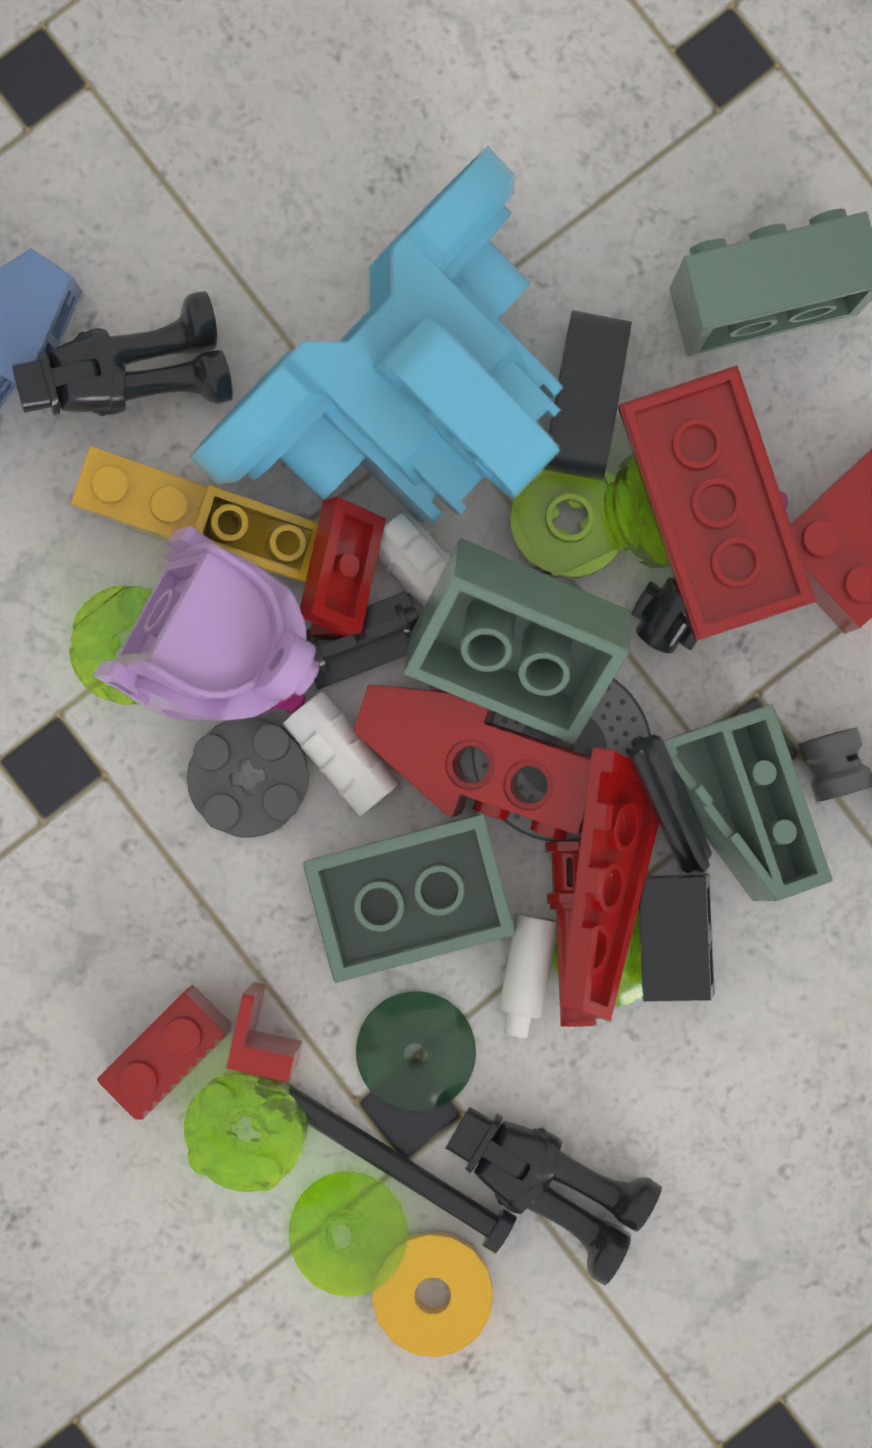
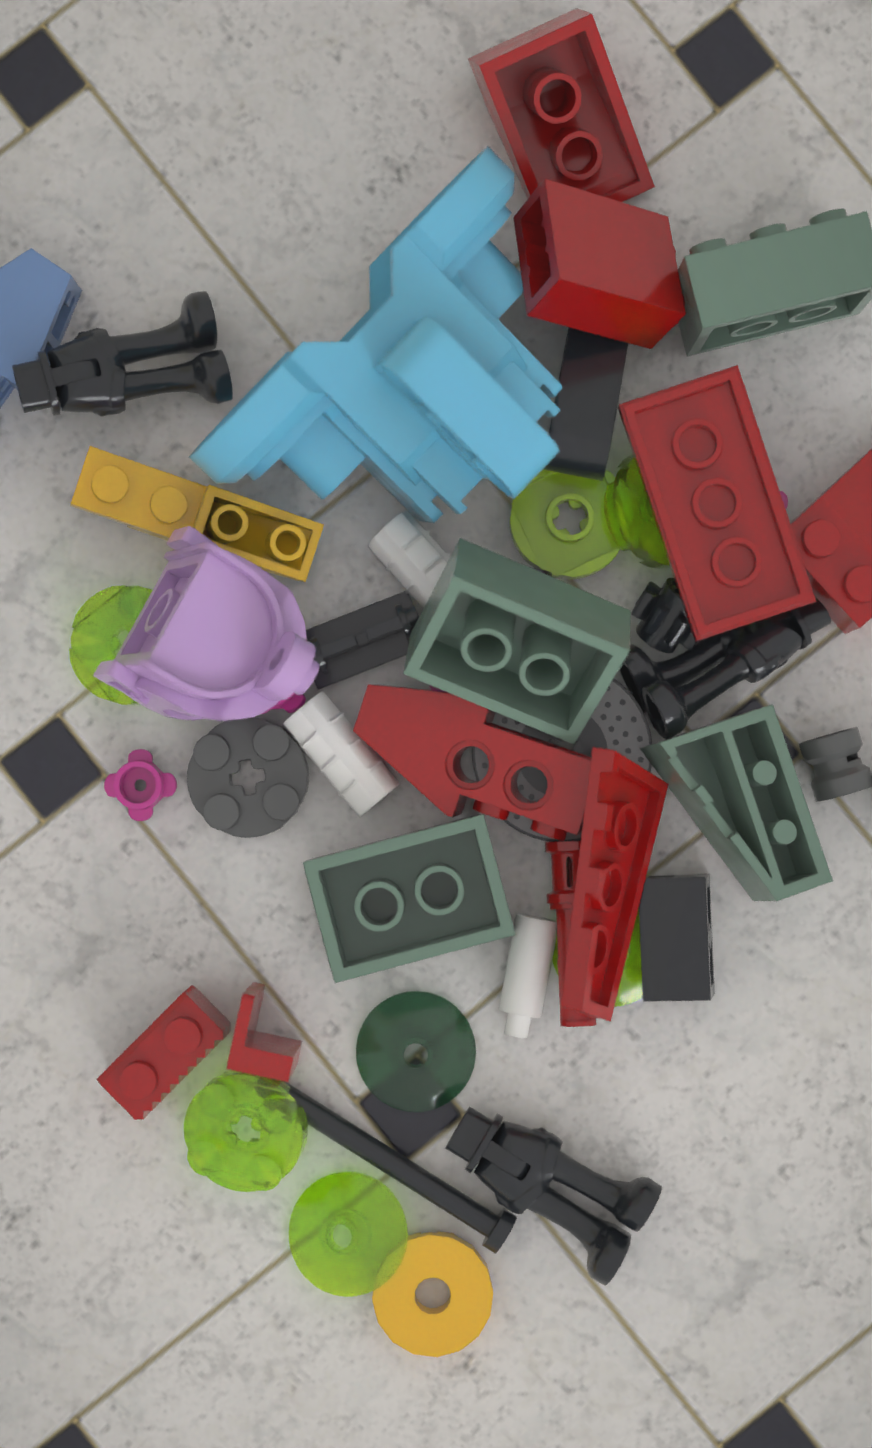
(122, 785): none -> dark pink plate
(341, 569): red panel -> none
(562, 109): none -> red slope
(598, 265): none -> red brick
(670, 803): black axle -> none
(740, 655): none -> black piece

